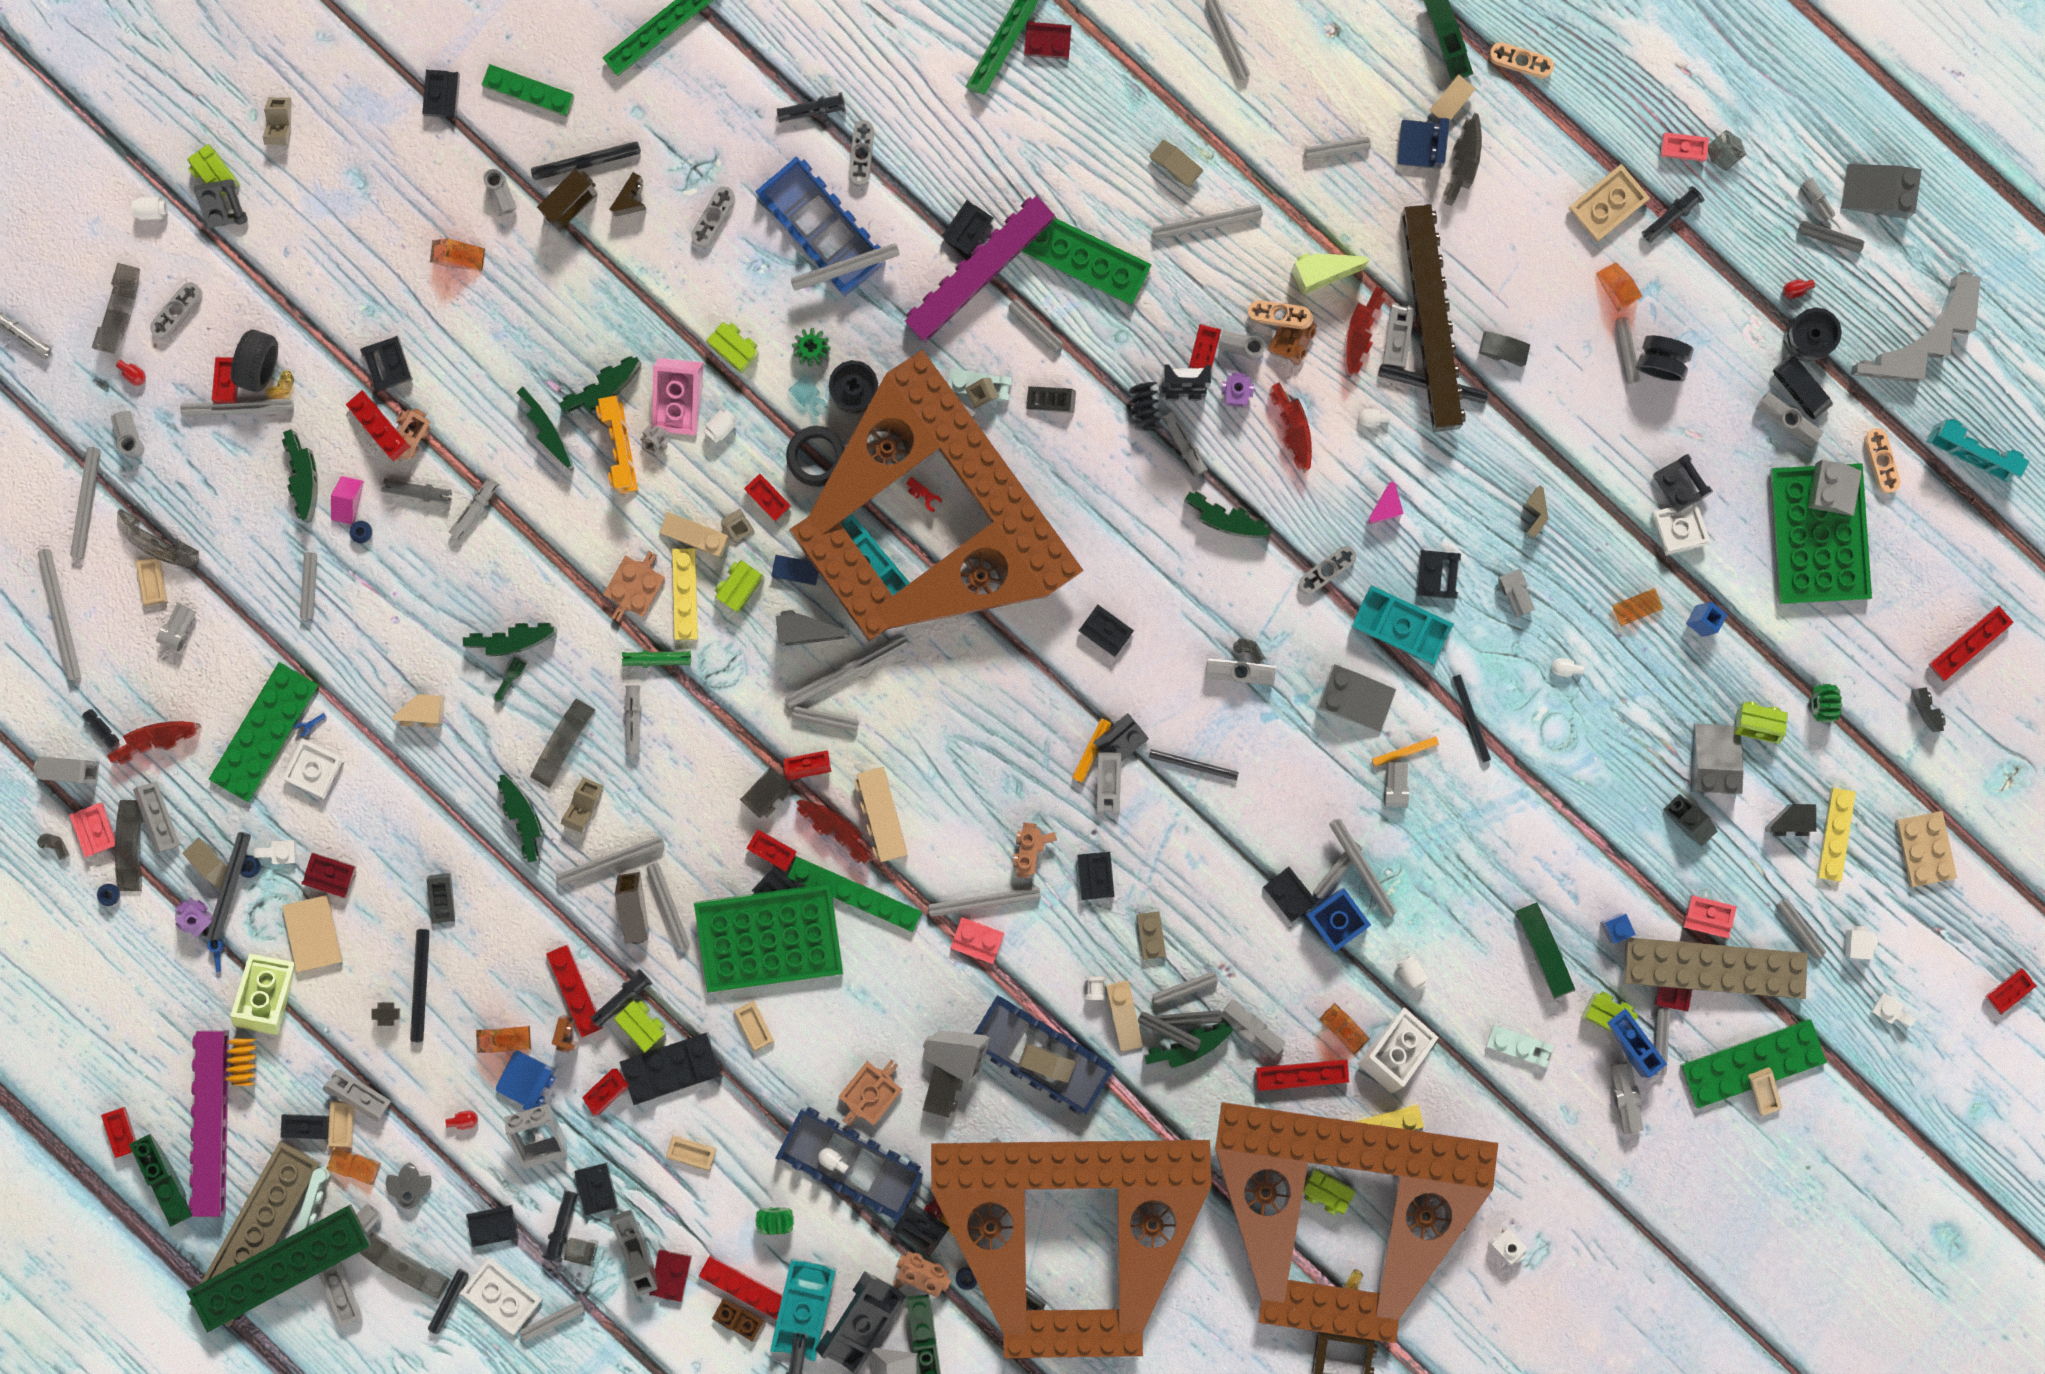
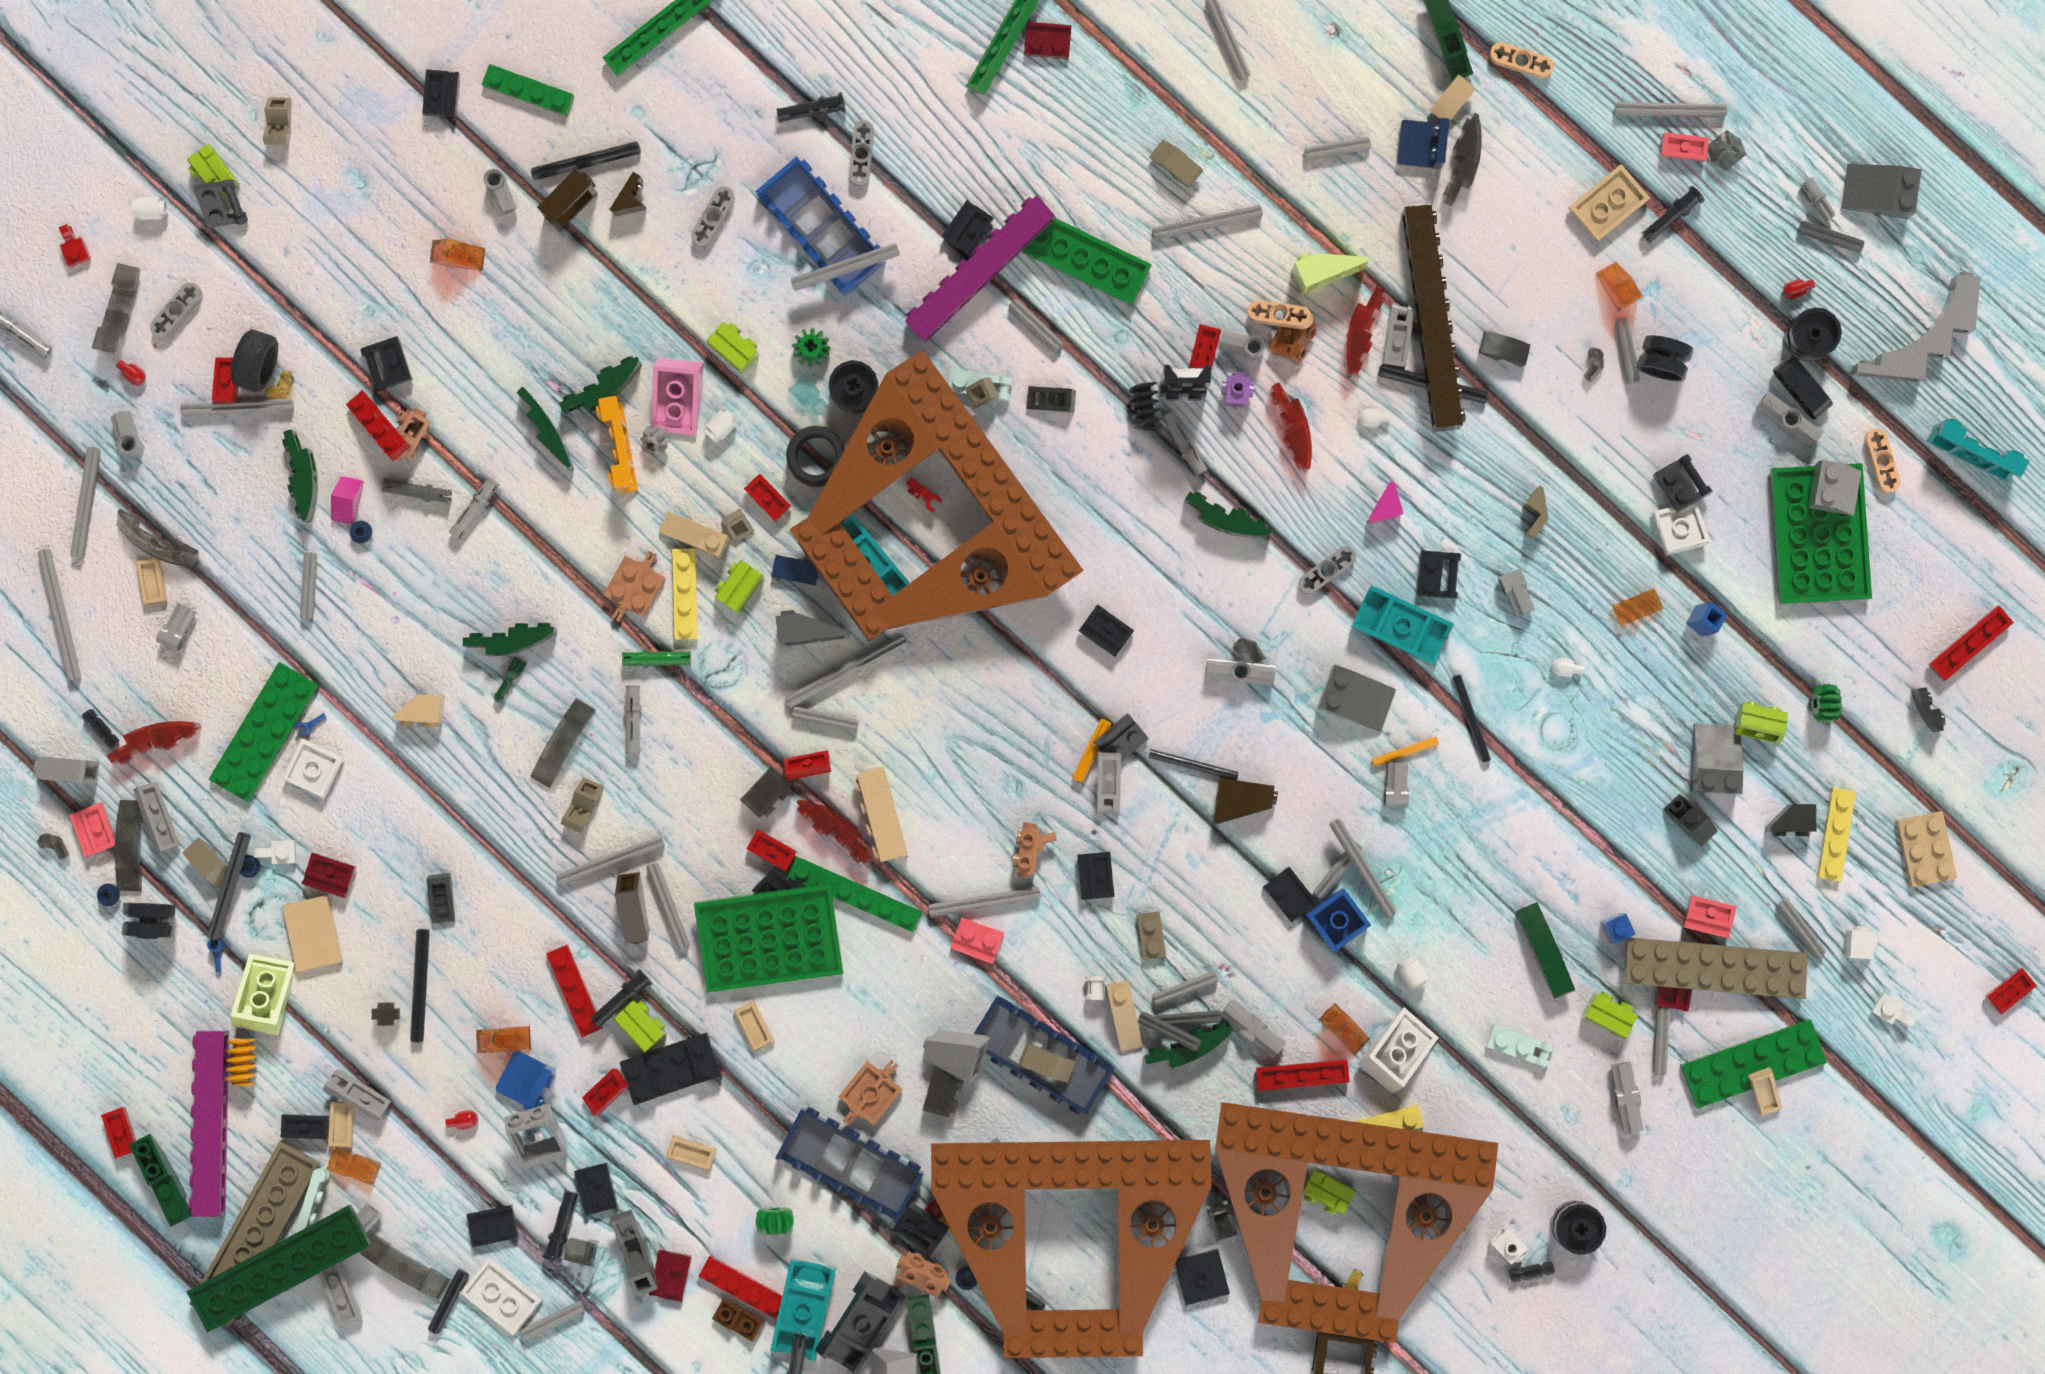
(74, 249): none -> red plate
(148, 920): none -> black wheel
(192, 916): medium lavender brick -> none
(408, 1182): dark grey plate -> none
(520, 807): dark green slope -> none
(563, 1030): dark orange bracket -> none
(832, 1160): white cylinder -> none
(1201, 1276): none -> black plate
(1221, 1220): none -> clear smoke slope
(1241, 799): none -> dark brown slope
(1531, 1272): none -> black axle
(1590, 1234): none -> black wheel
(1597, 363): none -> clear smoke arm
(1636, 1045): blue slope -> none
(1670, 109): none -> light grey axle

